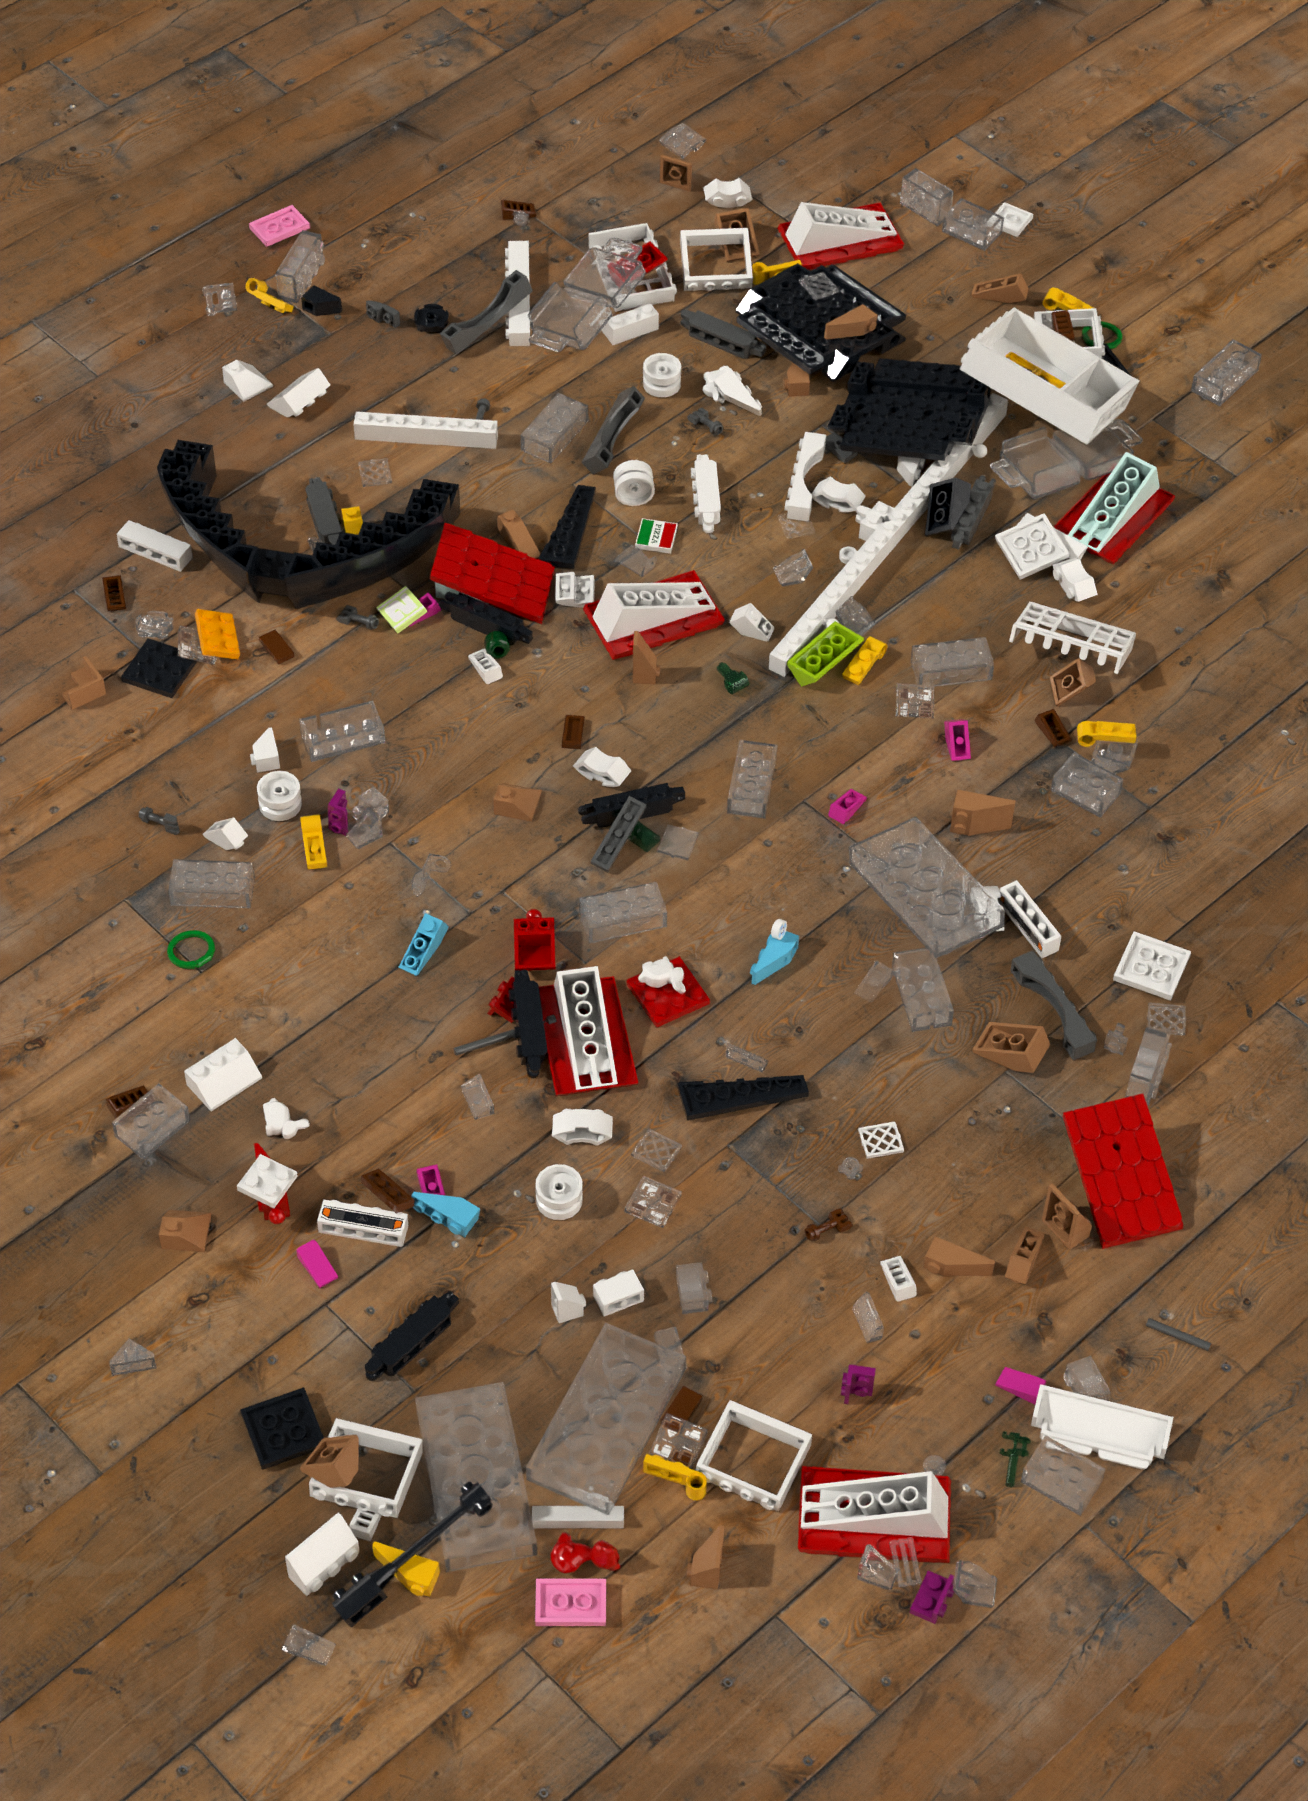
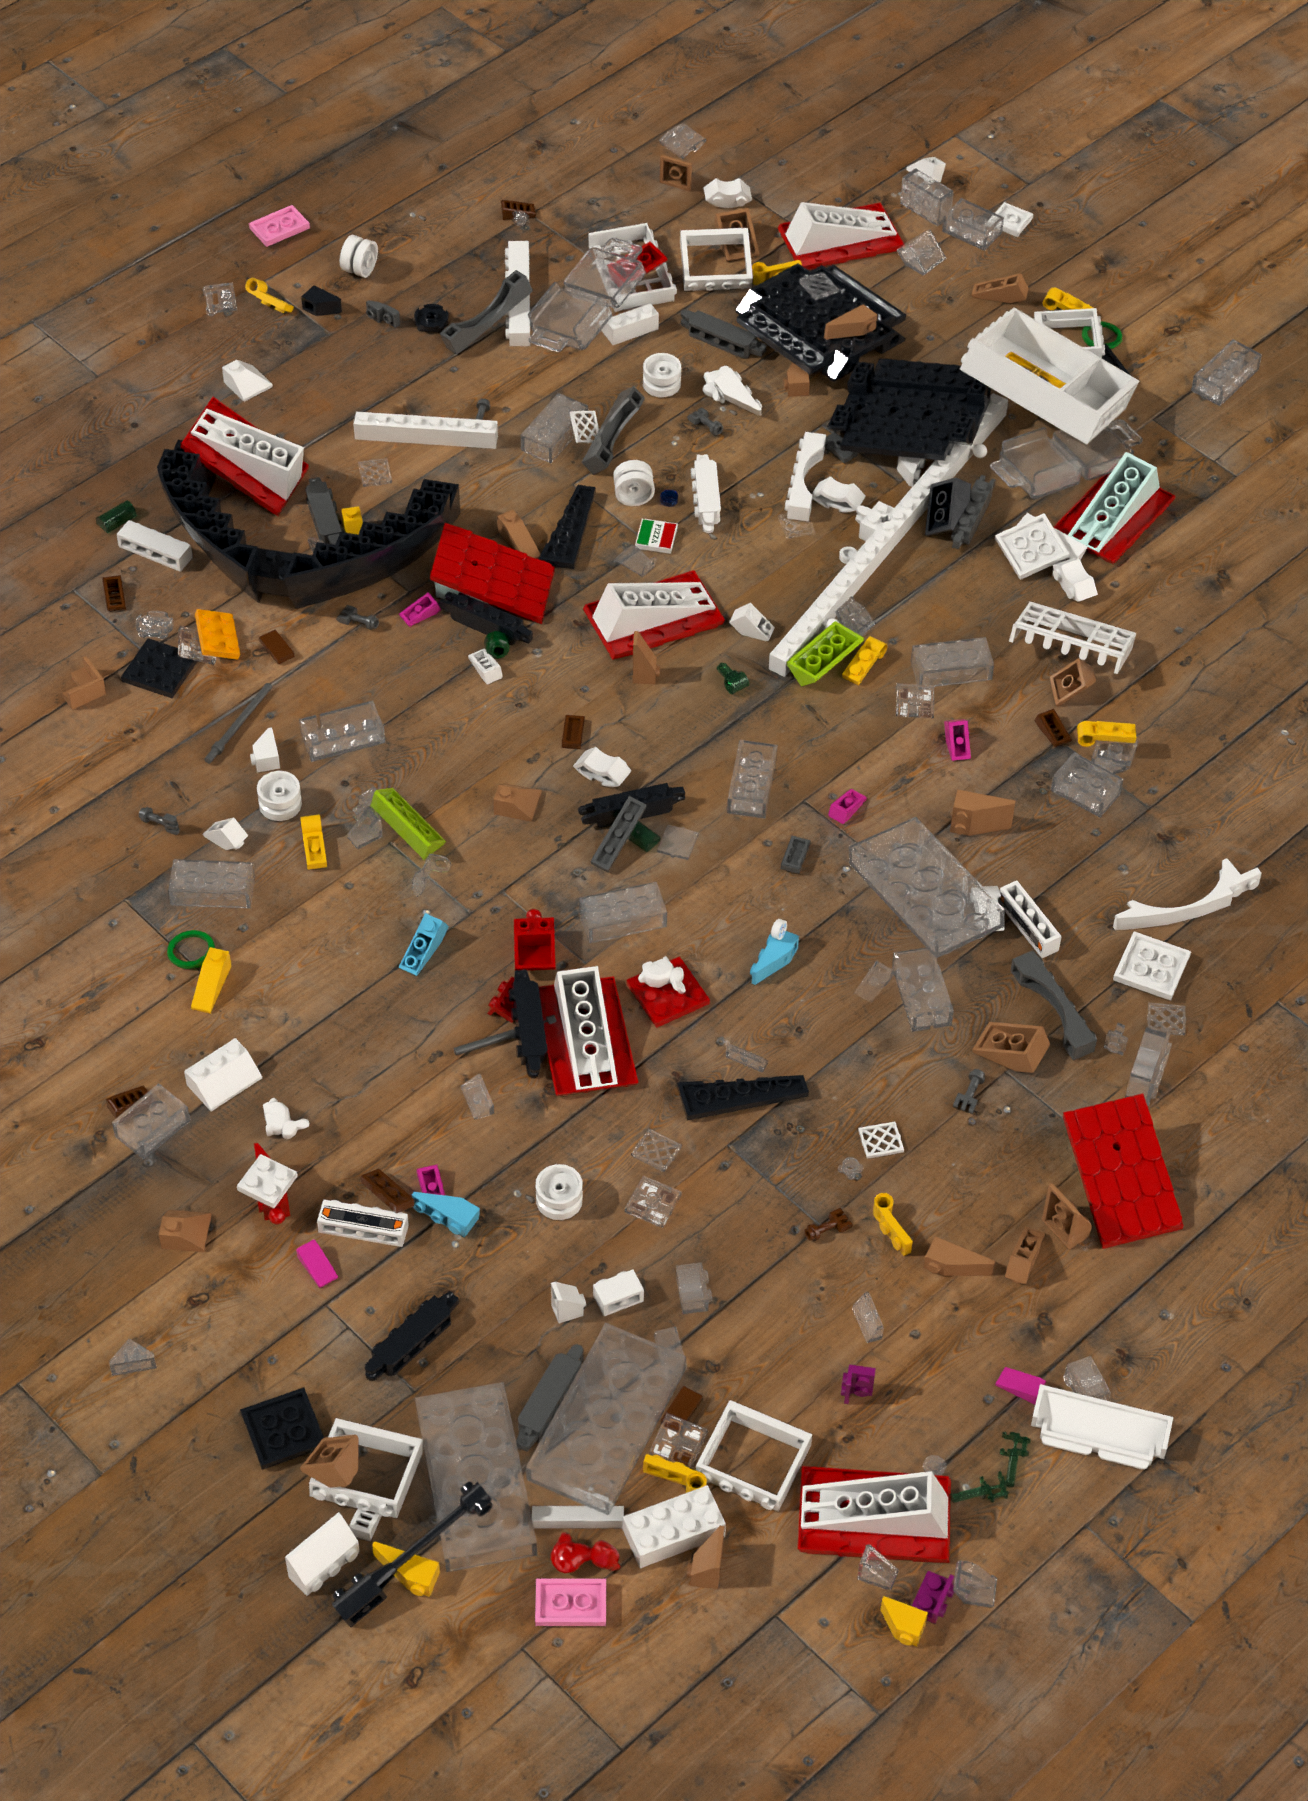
(116, 516): none -> clear green brick
(211, 979): none -> yellow slope
(218, 747): none -> dark grey bar
(247, 457): none -> white piece
(300, 266): clear brick -> none
(300, 393): white slope -> none
(308, 1645): clear slope -> none
(338, 813): magenta bracket -> none
(358, 256): none -> white wheel
(401, 609): tile -> none
(406, 822): none -> lime slope
(547, 1397): none -> dark grey hinge
(574, 590): white slope -> none
(576, 429): none -> white window
(582, 1126): white brick -> none
(669, 498): none -> clear blue tile
(672, 1526): none -> white brick
(794, 569): clear slope -> none
(795, 854): none -> dark grey plate
(889, 1225): none -> yellow plate
(901, 1290): white slope -> none
(902, 1542): clear tile -> none
(904, 1621): none -> yellow slope
(922, 253): none -> clear slope
(930, 166): none -> white slope
(976, 1077): none -> dark grey hinge
(984, 1489): none -> clear green piece
(1062, 324): reddish brown slope -> none
(1063, 1475): clear brick -> none
(1178, 1334): dark grey bar -> none
(1230, 885): none -> white slope

